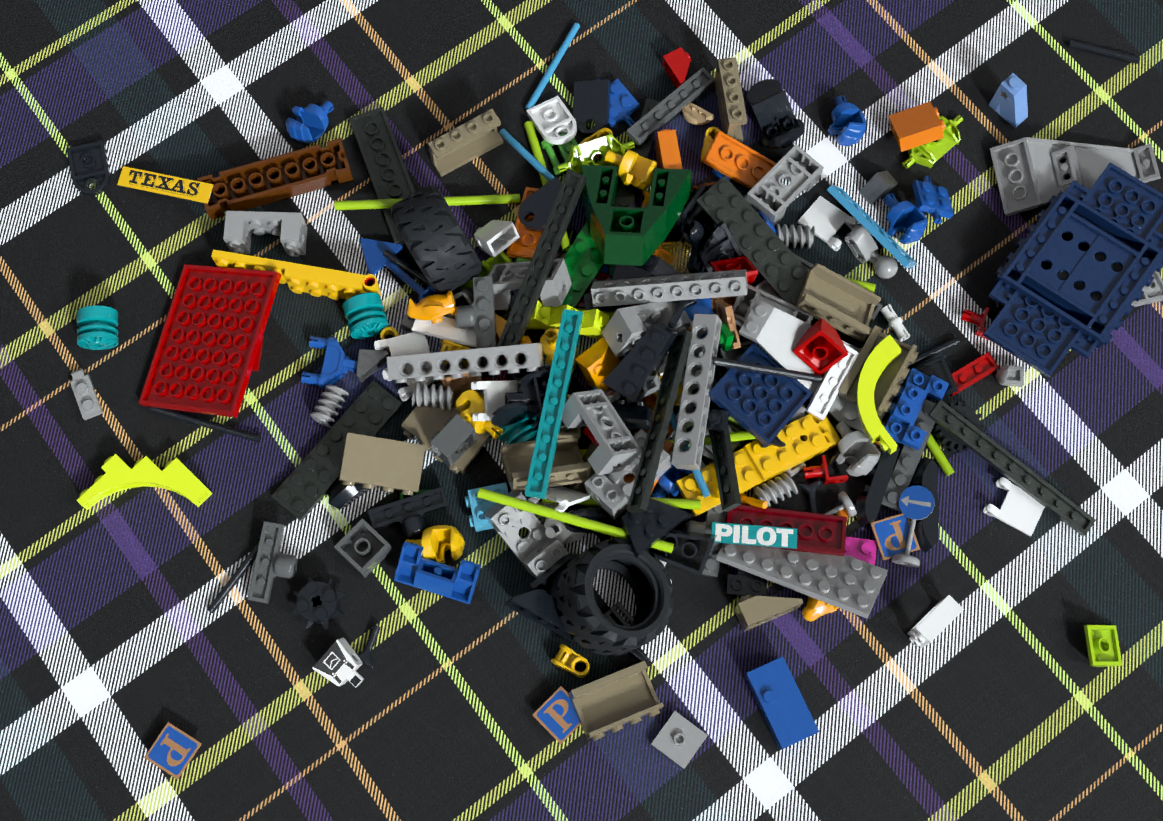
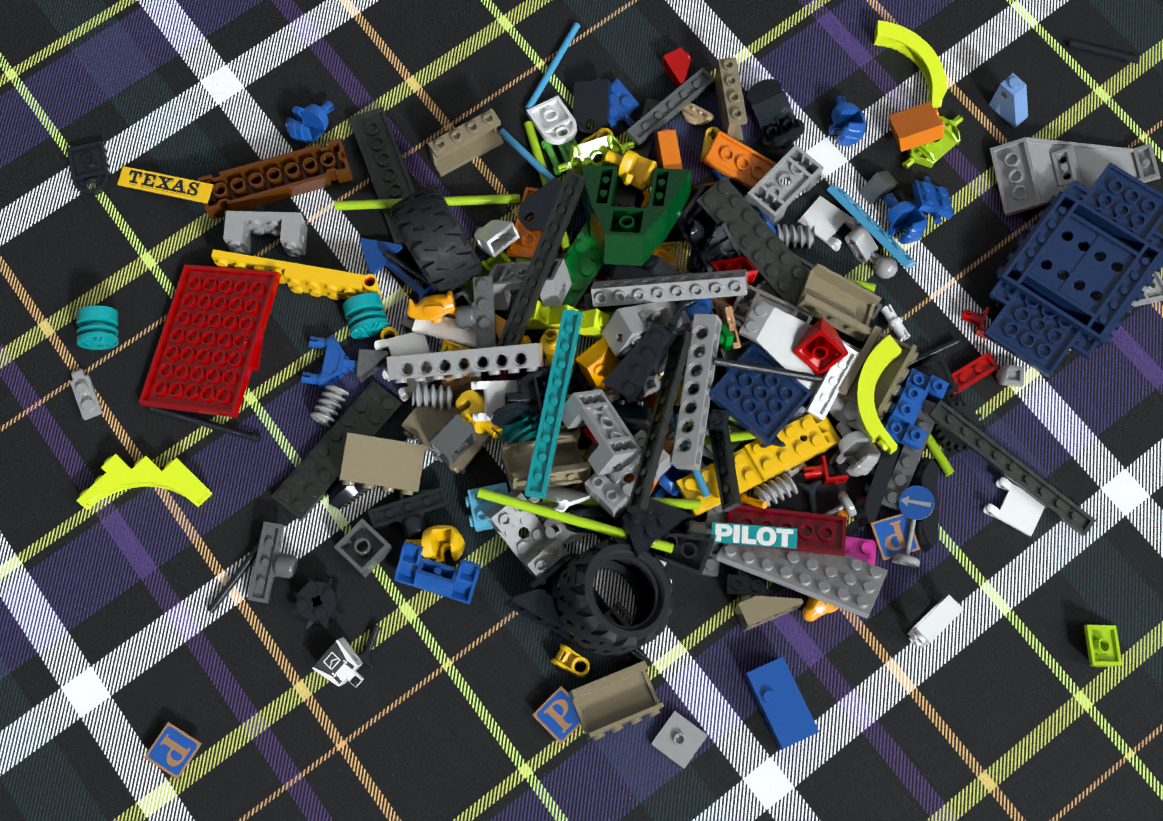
(919, 51): none -> neon yellow arch

